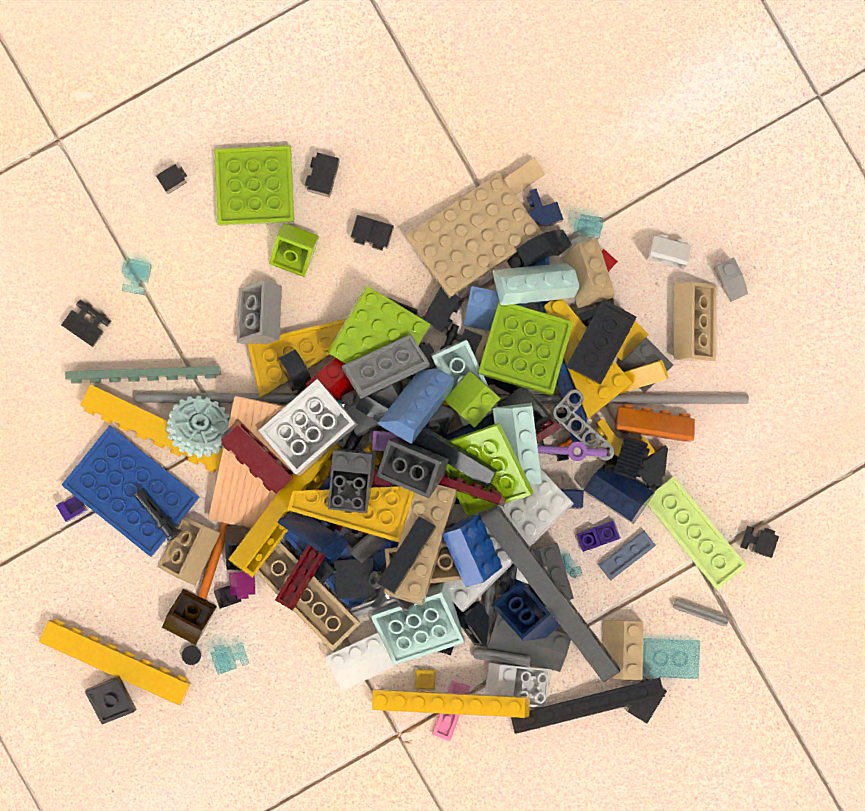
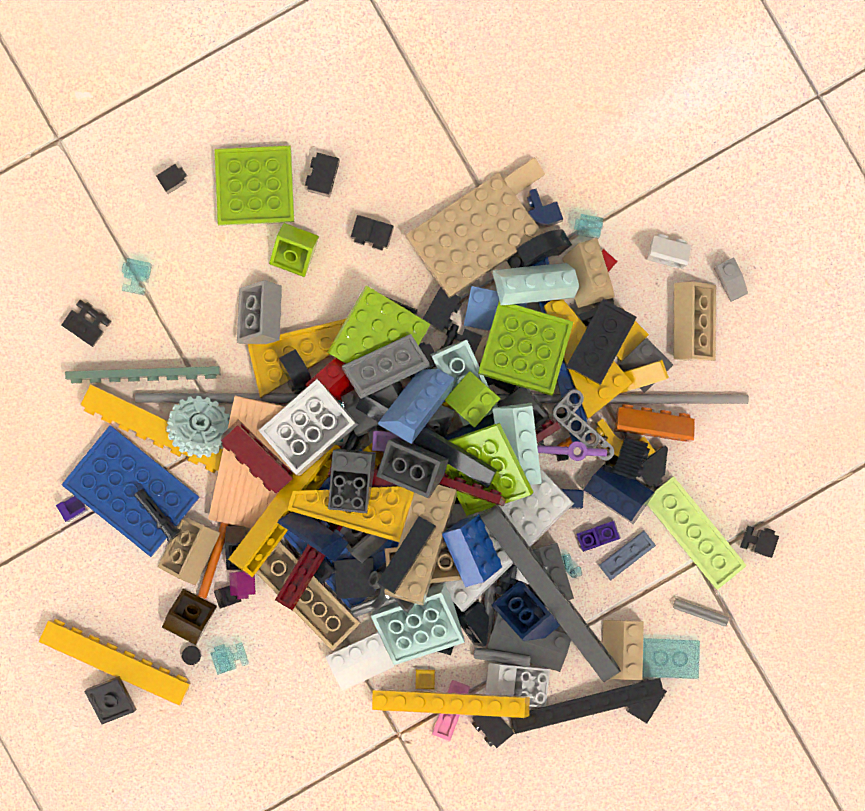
(494, 728): none -> black brick

